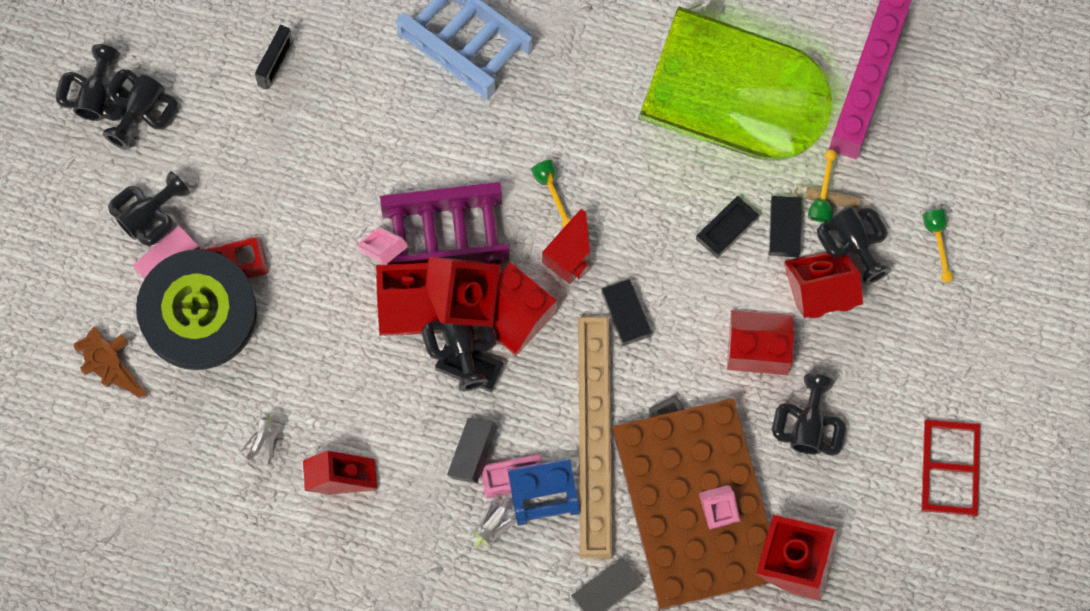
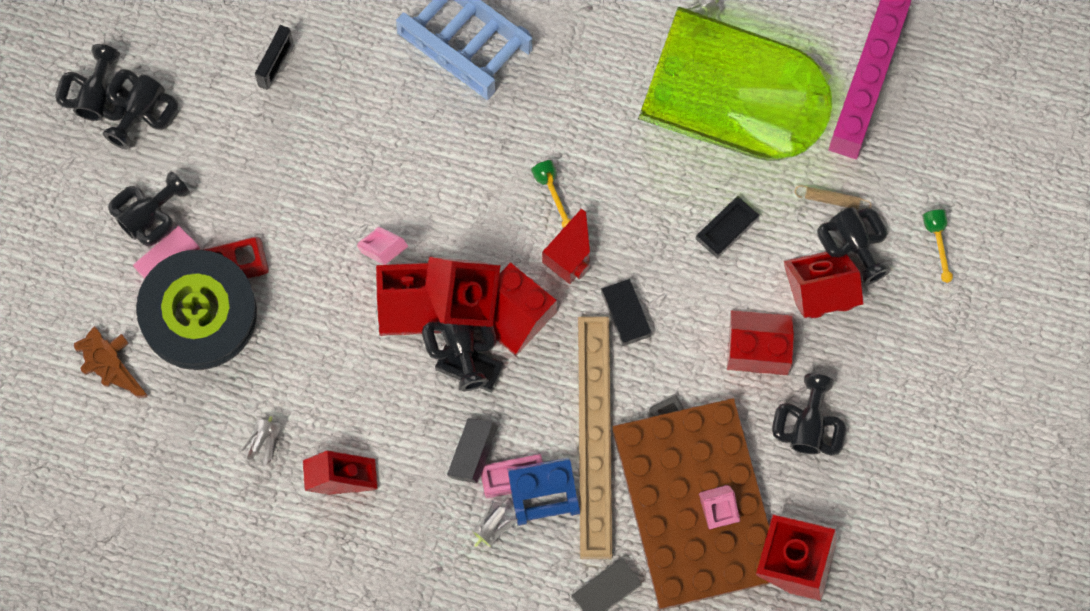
(456, 201): magenta fence -> none
(785, 226): black tile -> none
(821, 209): hinge -> none
(927, 466): red window -> none

